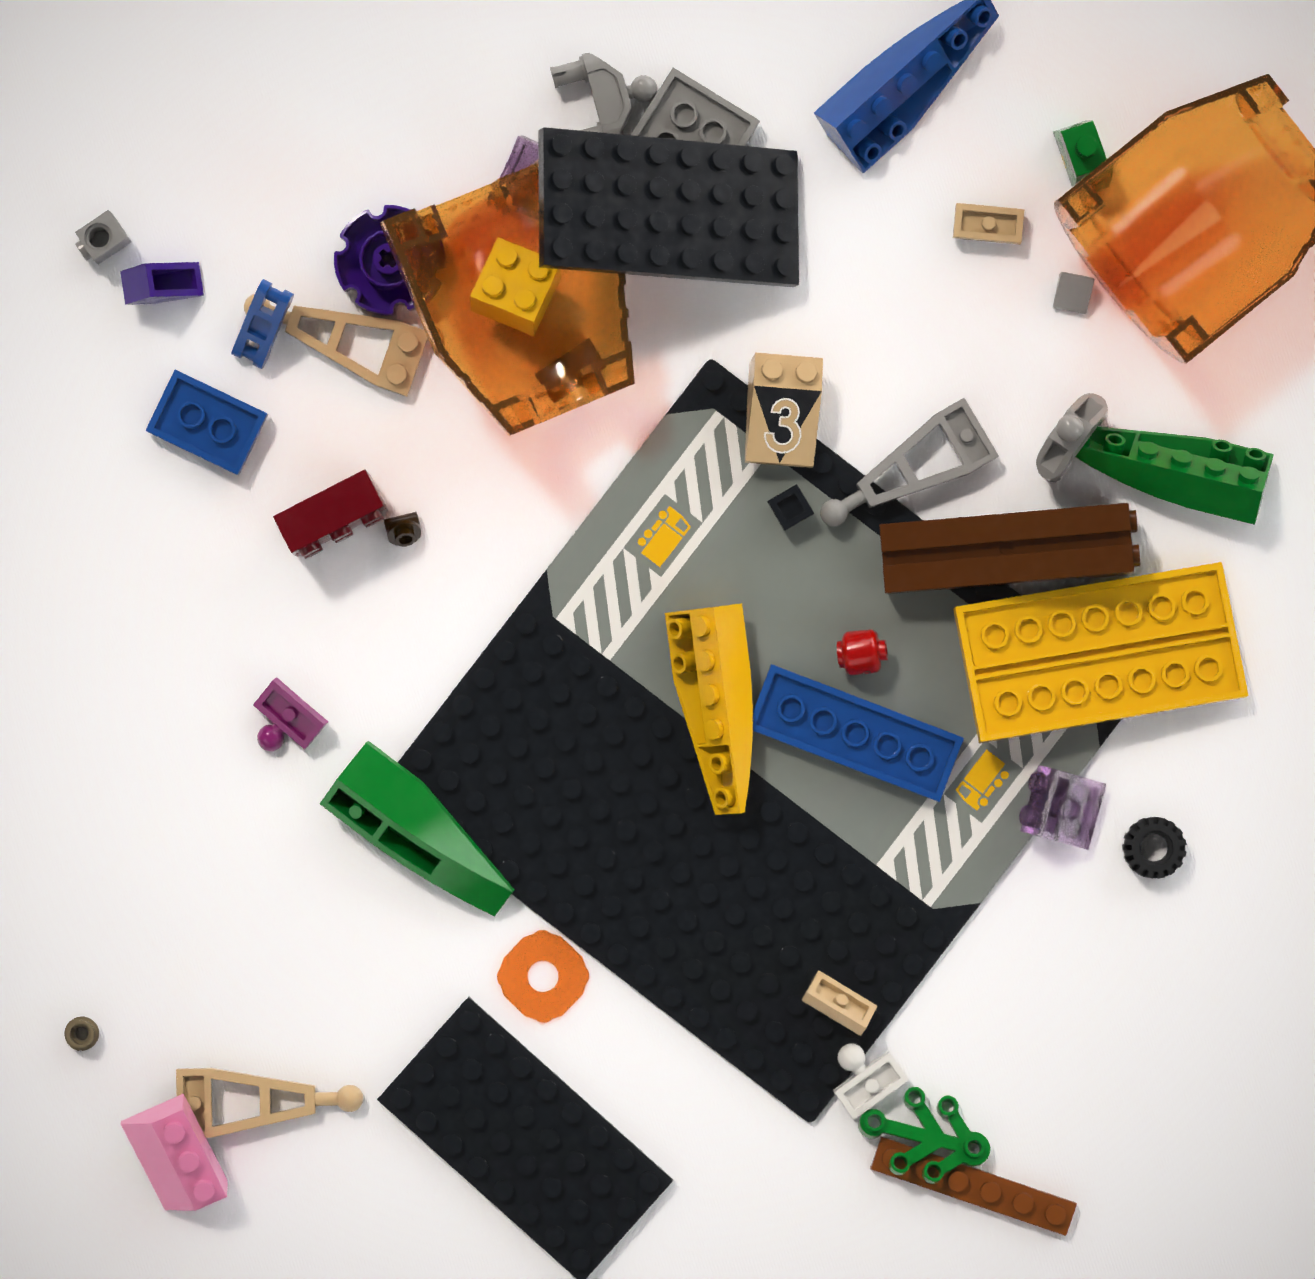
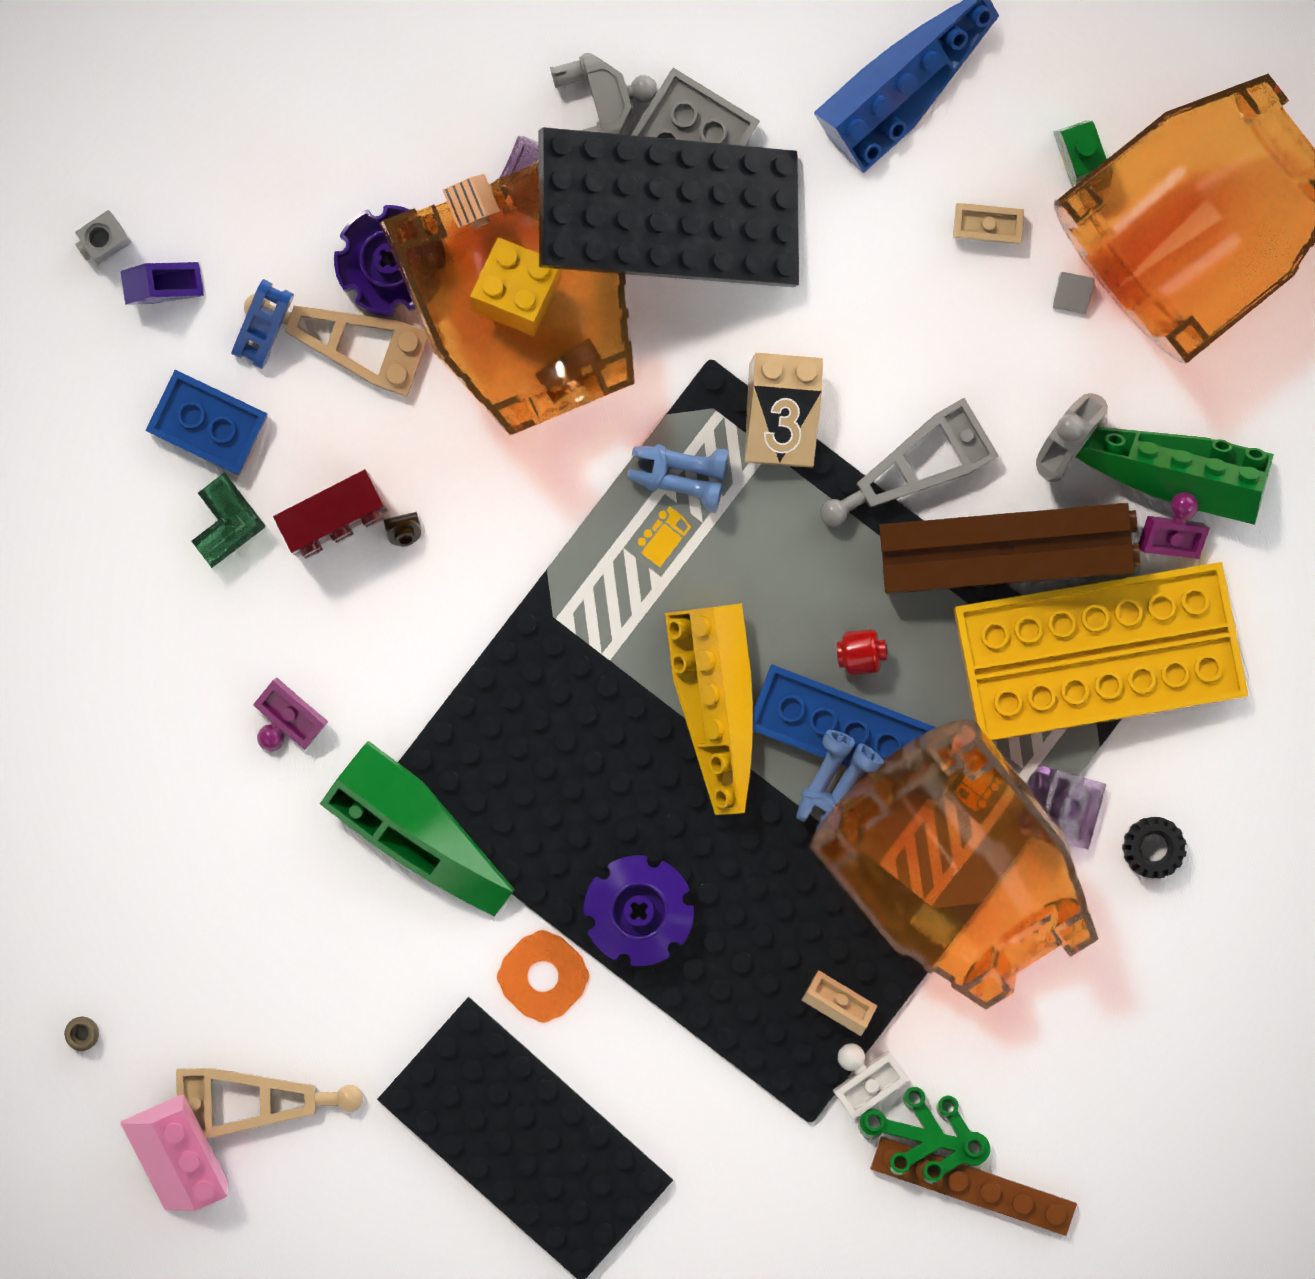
(235, 523): none -> clear green brick
(471, 202): none -> light nougat brick
(639, 938): none -> dark purple piece
(706, 491): none -> medium blue piece
(790, 507): black plate -> none
(838, 747): none -> medium blue piece
(958, 862): none -> clear orange windscreen
(1175, 535): none -> magenta plate

